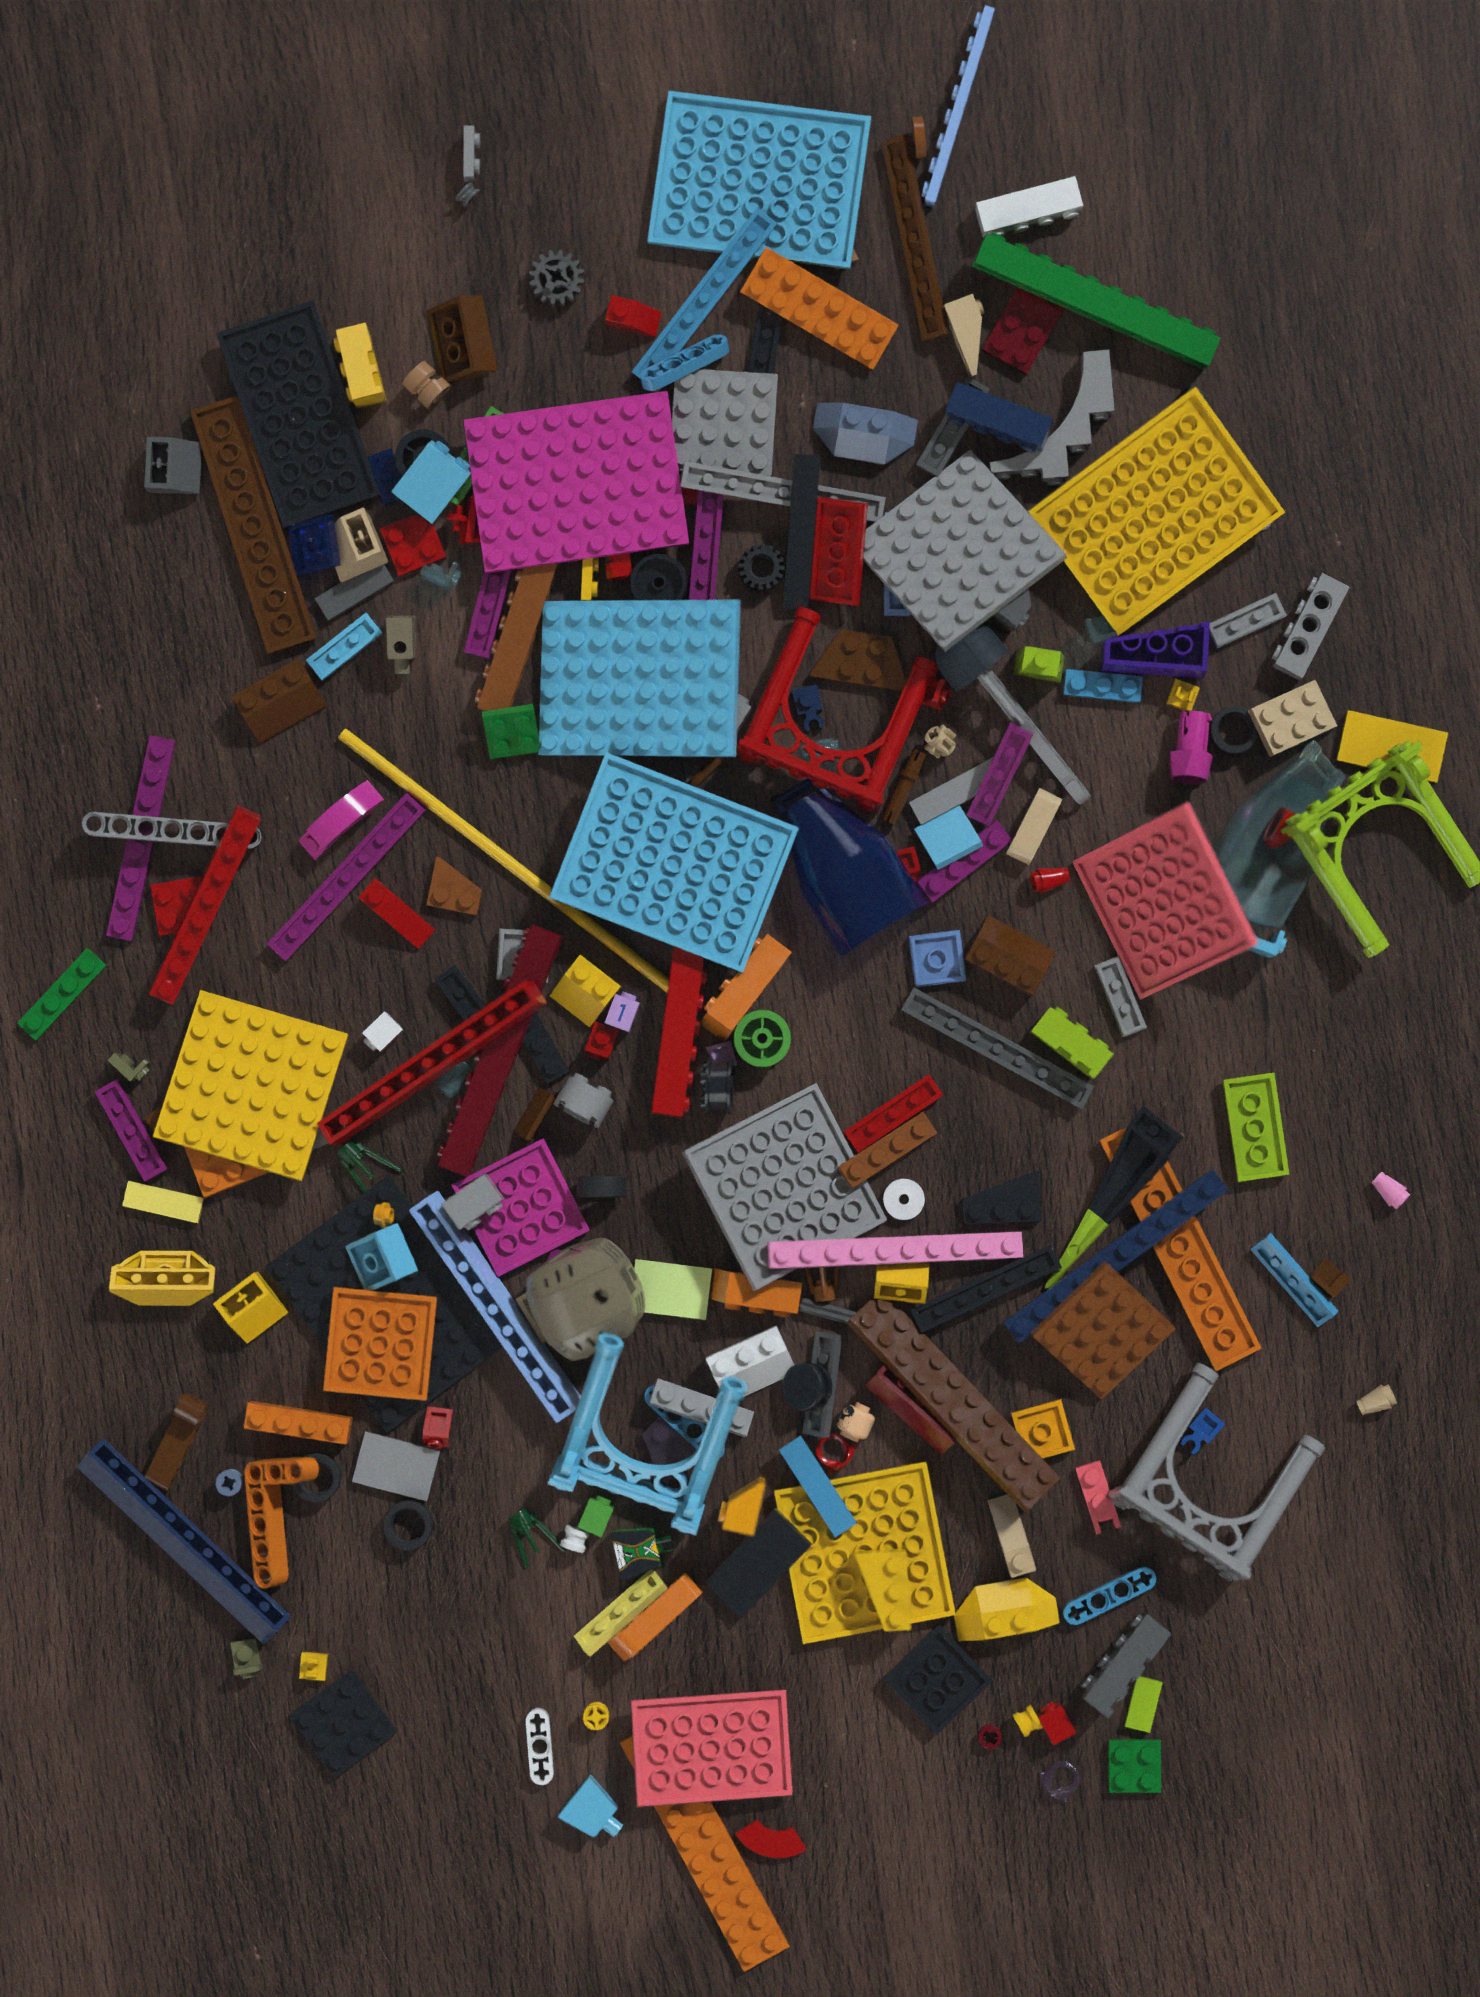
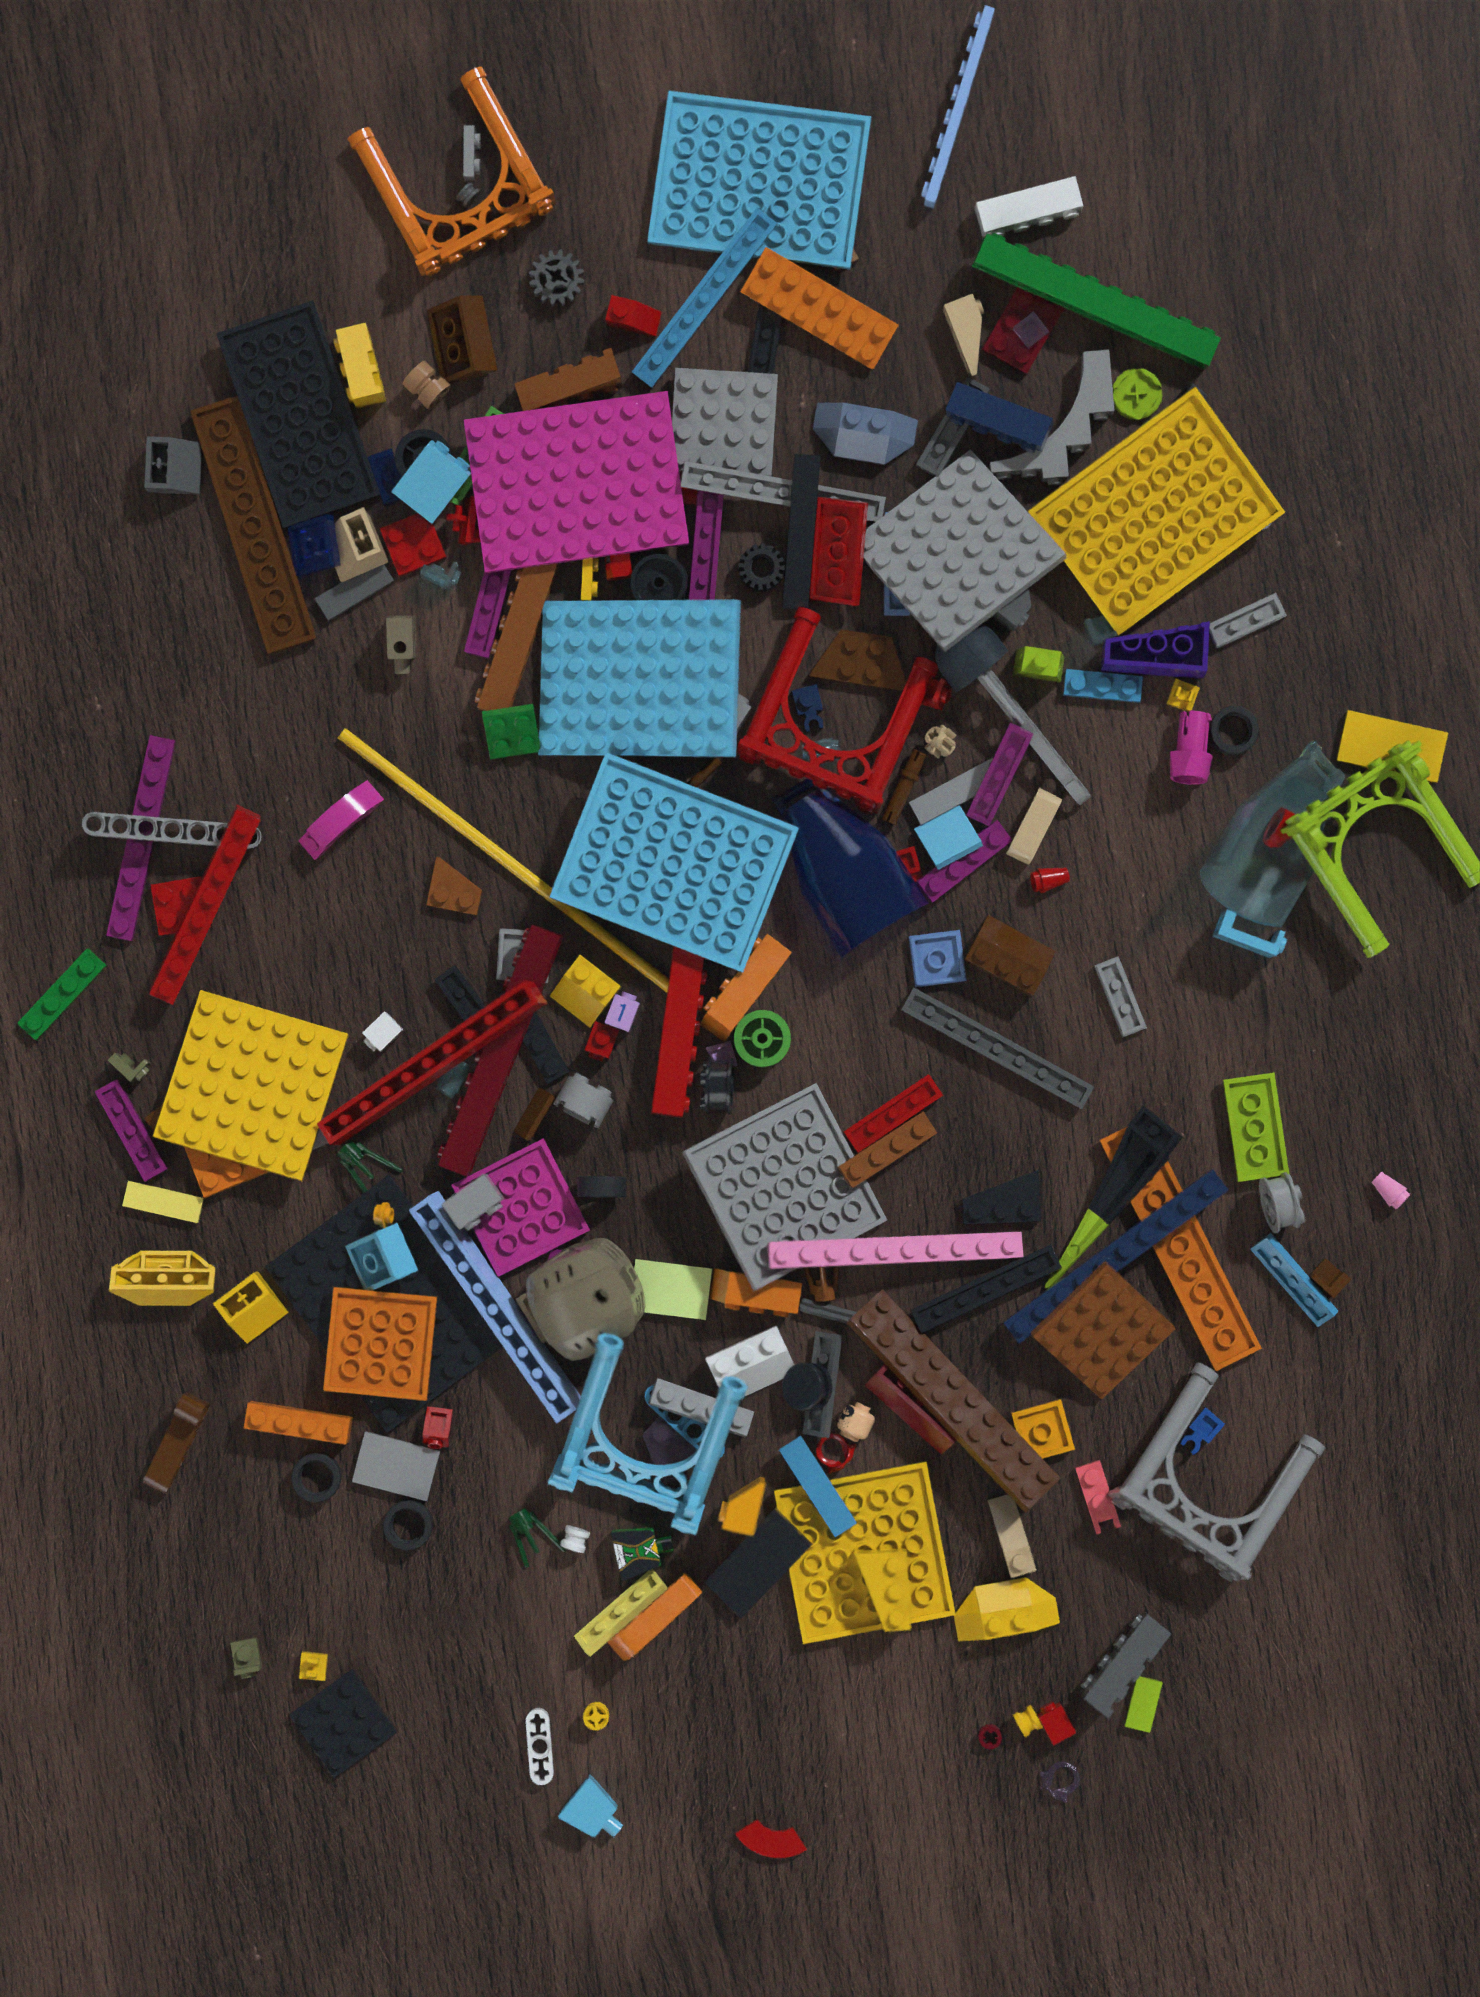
(183, 1541): dark blue brick -> none
(234, 1480): sand blue wheel -> none
(266, 1513): orange beam -> none
(279, 700): reddish brown slope -> none
(344, 646): medium azure plate -> none
(346, 877): magenta plate -> none
(396, 913): red slope -> none
(404, 212): none -> orange arch
(570, 383): none -> dark orange wedge
(596, 1515): bright green brick -> none
(684, 362): dark azure beam -> none
(711, 1747): coral plate -> none
(721, 1877): orange plate -> none
(902, 1282): yellow brick -> none
(908, 1210): white piece -> none
(915, 238): reddish brown plate -> none
(918, 137): dark orange piece -> none
(937, 1679): black plate -> none
(1030, 330): none -> clear purple plate
(1072, 1042): lime wedge -> none
(1107, 1591): dark azure beam -> none
(1134, 1765): green plate -> none
(1137, 394): none -> lime tile
(1165, 901): coral plate -> none
(1281, 1202): none -> light grey wheel
(1292, 718): tan plate -> none
(1333, 593): light grey brick -> none
(1377, 1400): tan cone -> none

